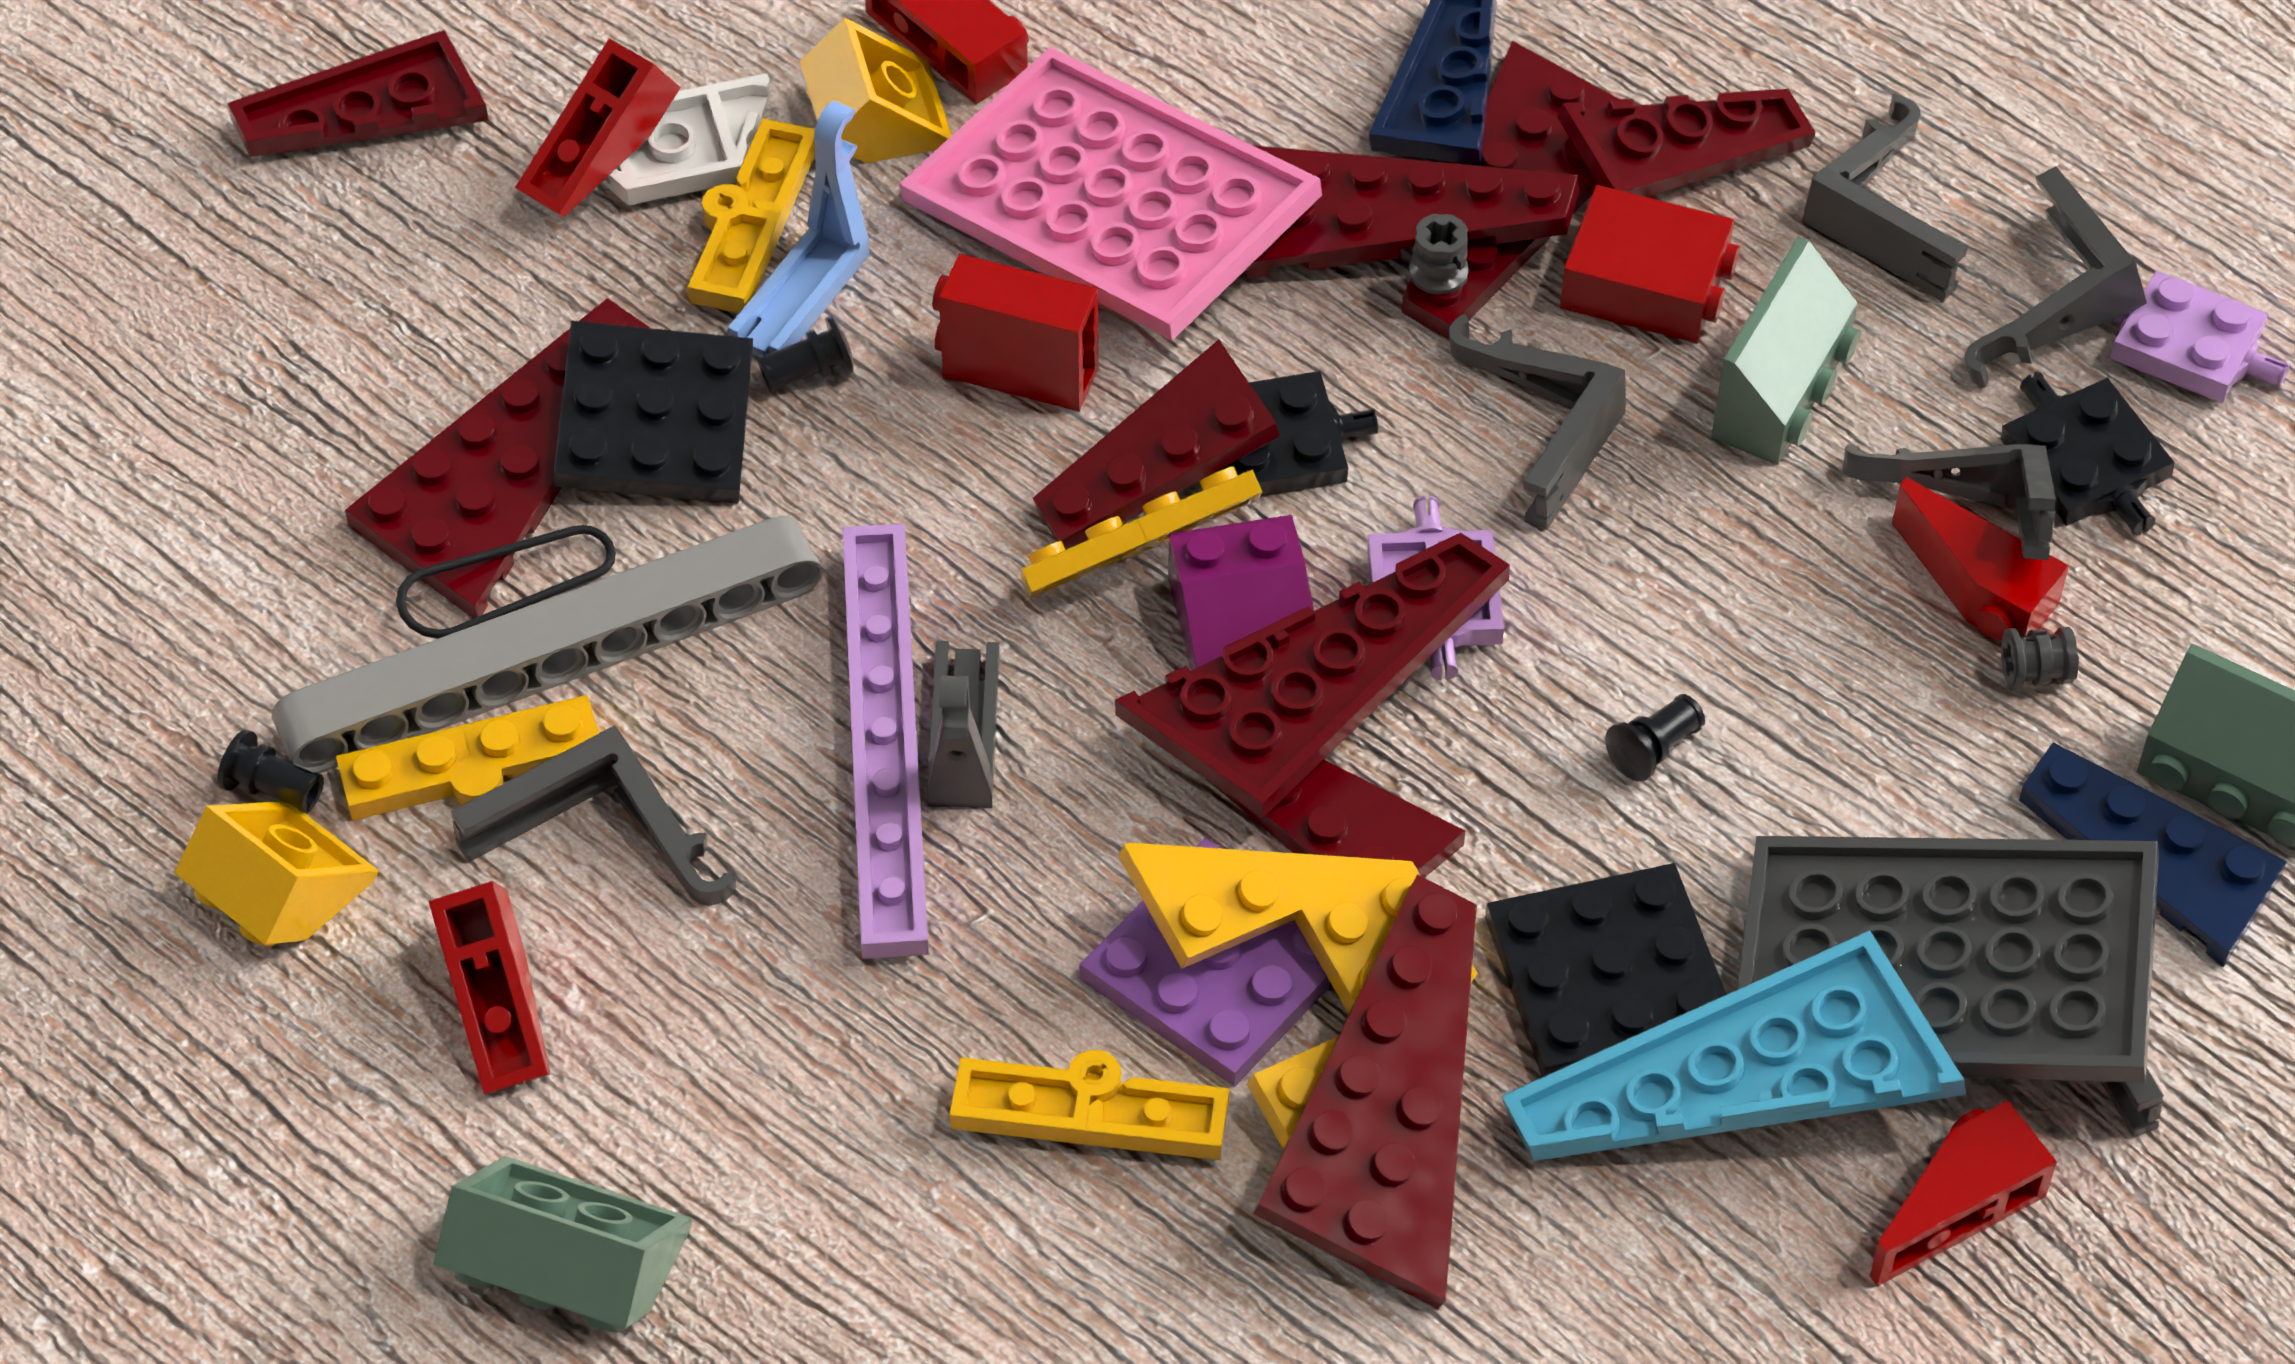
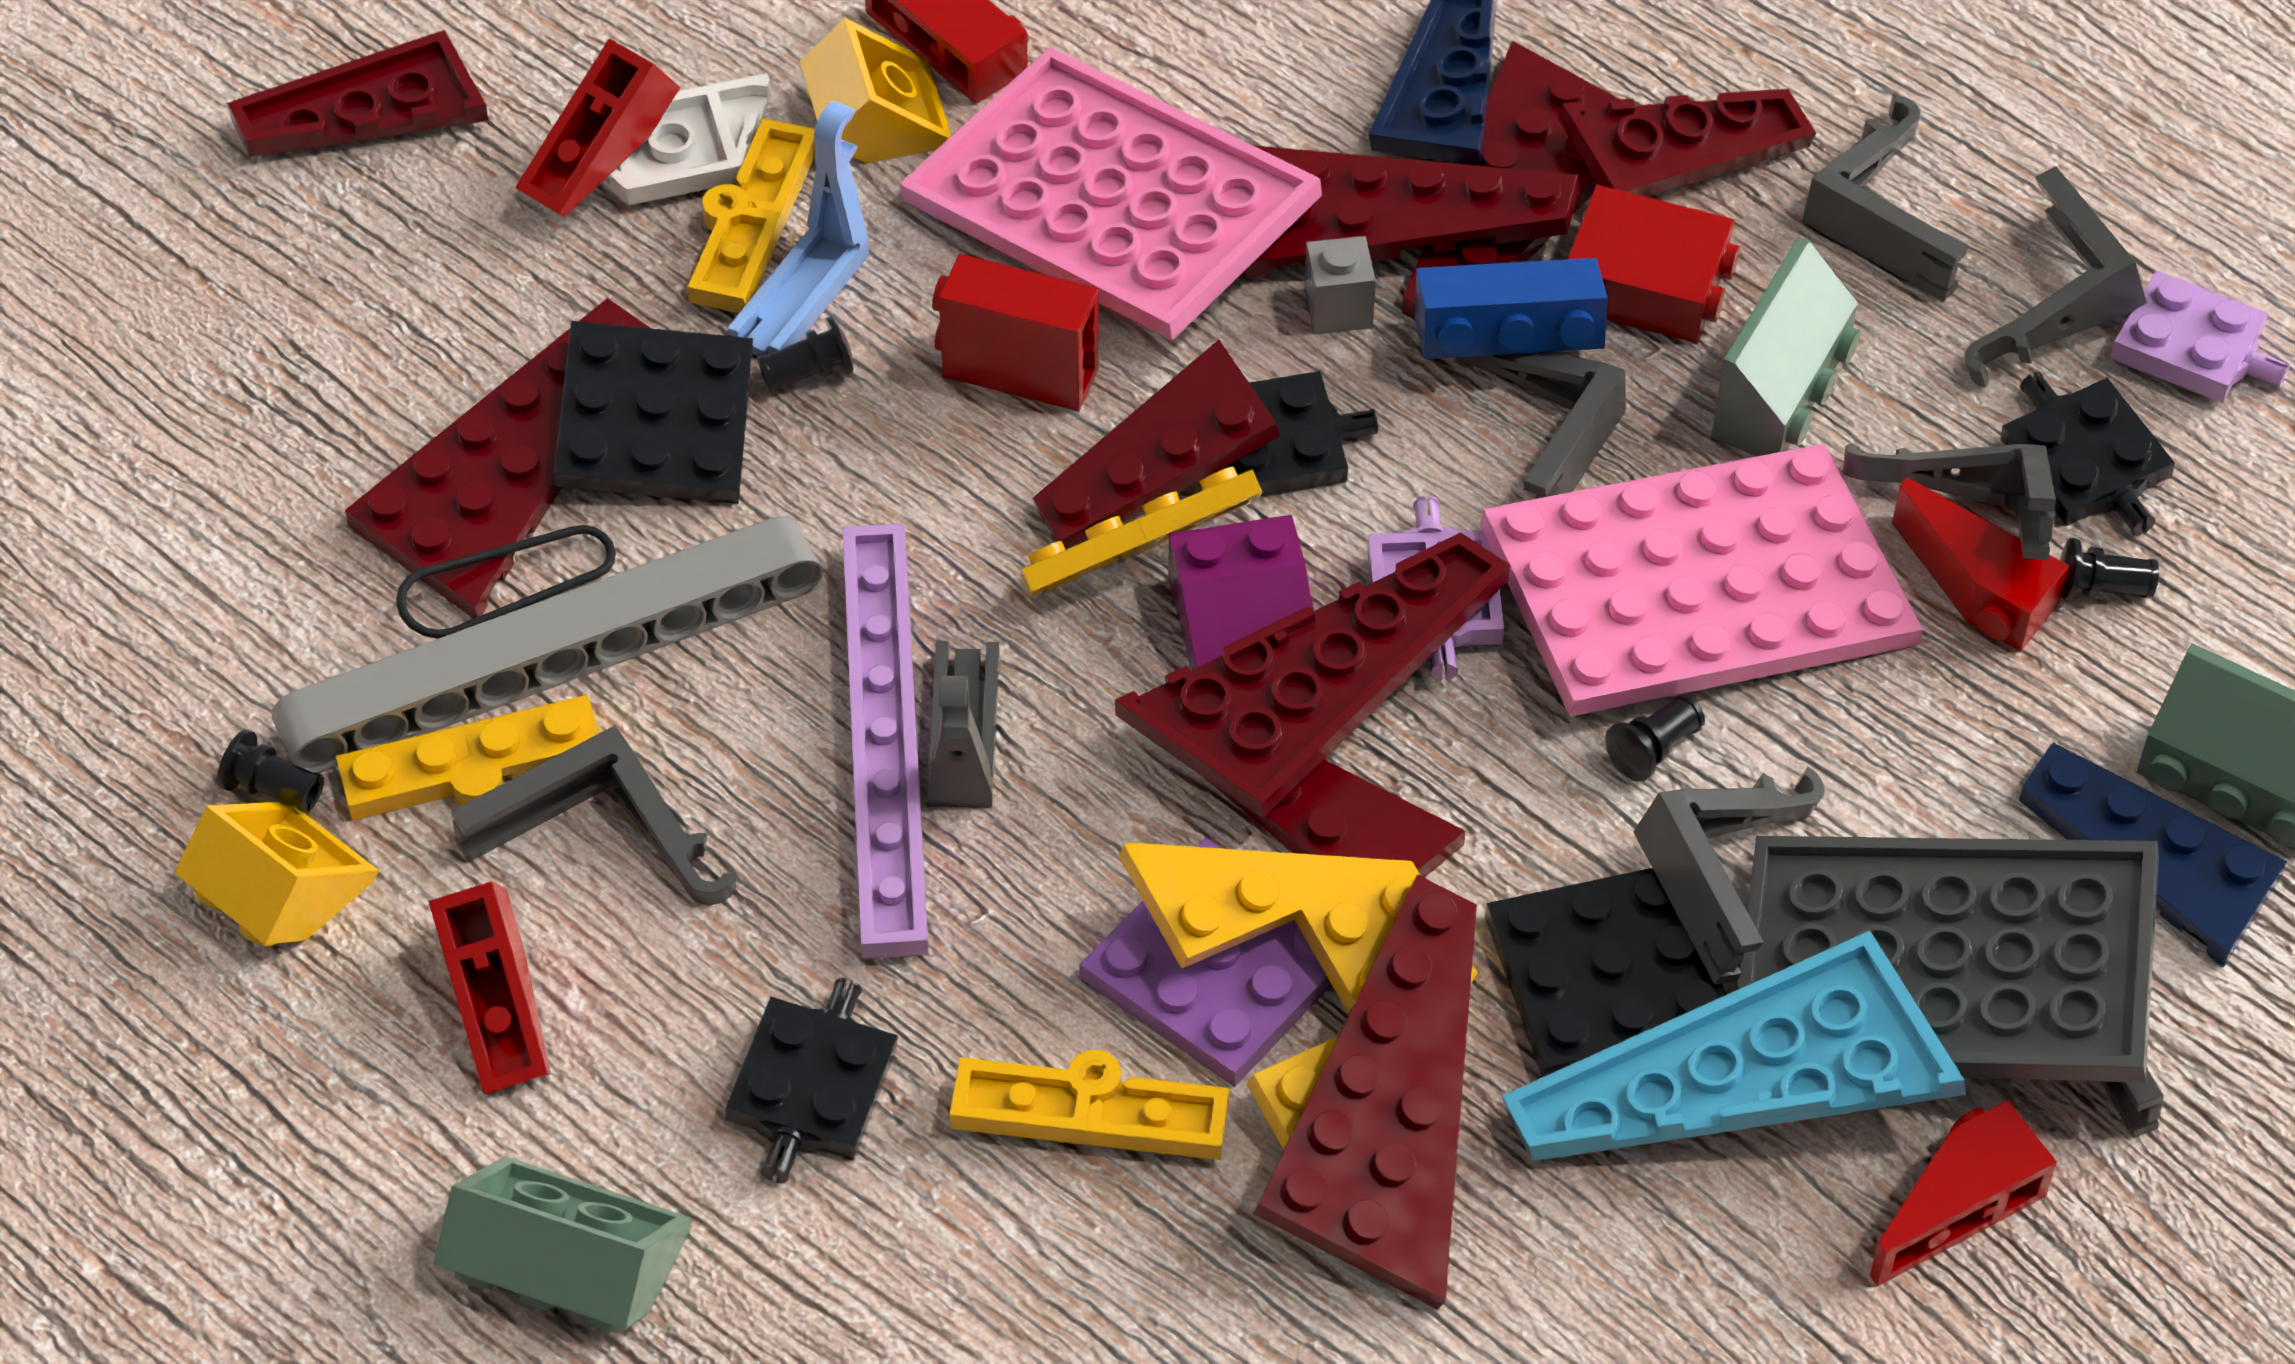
(811, 1079): none -> black plate
(1339, 285): none -> light grey brick
(1440, 254): dark grey bush -> none
(1510, 308): none -> blue brick
(1678, 848): none -> dark grey hinge
(1699, 579): none -> bright pink plate
(2039, 657): dark grey bush -> none
(2098, 572): none -> black pin

